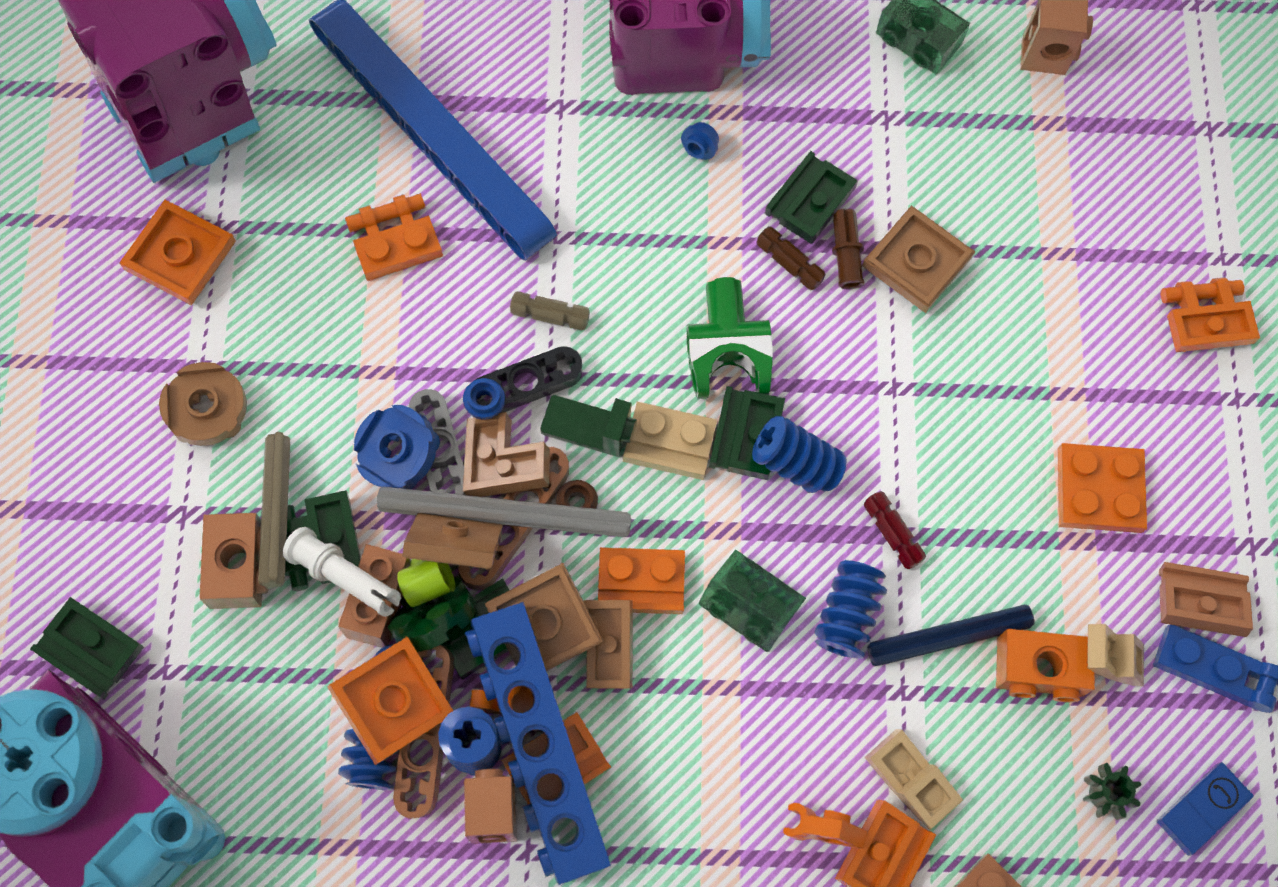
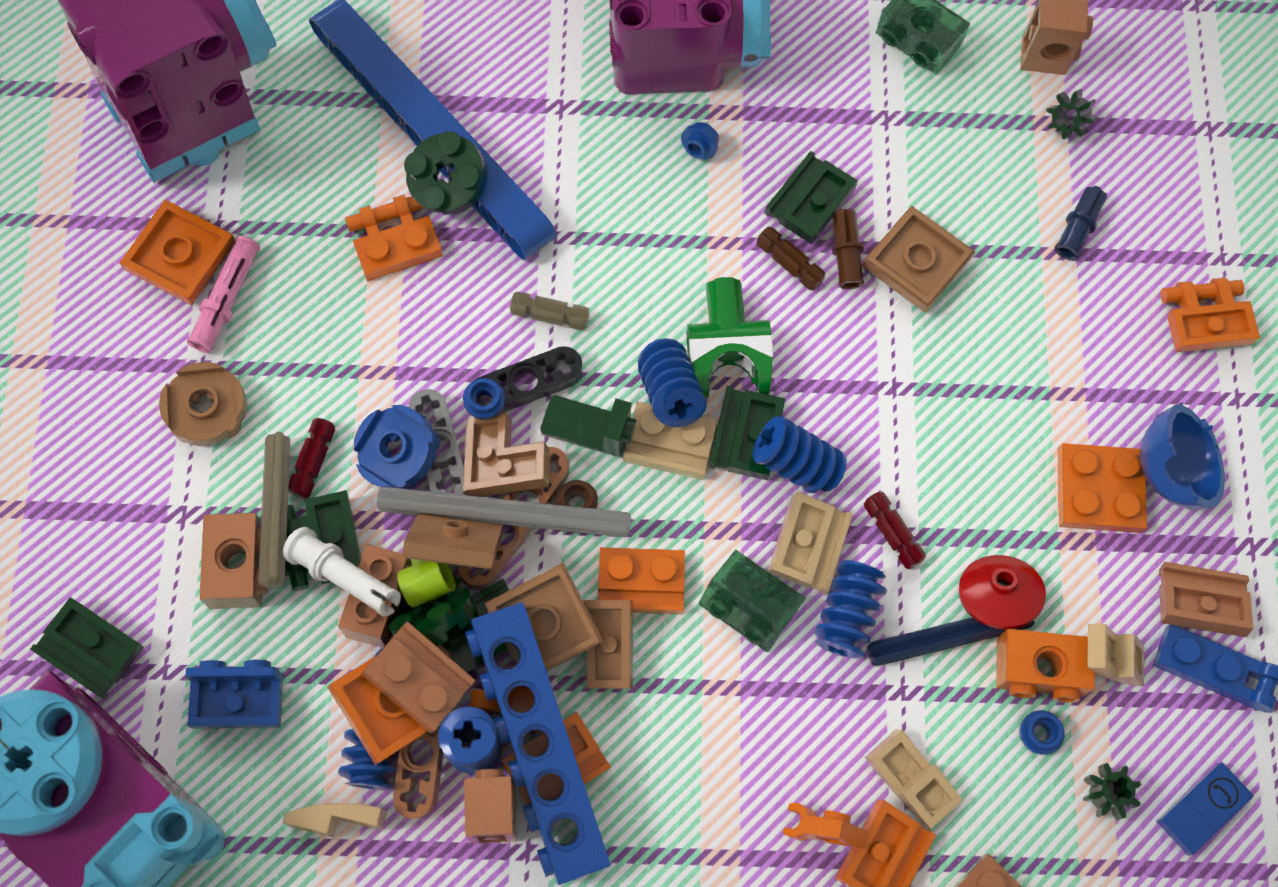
(218, 306): none -> bright pink pin
(234, 695): none -> blue bracket
(311, 458): none -> dark red axle
(324, 818): none -> tan slope
(418, 677): none -> nougat plate
(425, 165): none -> dark green plate
(671, 383): none -> blue piece
(810, 543): none -> tan plate
(997, 604): none -> red dish
(1054, 730): none -> blue plate
(1081, 223): none -> dark blue axle
(1082, 107): none -> dark green gear
(1183, 459): none -> blue cylinder

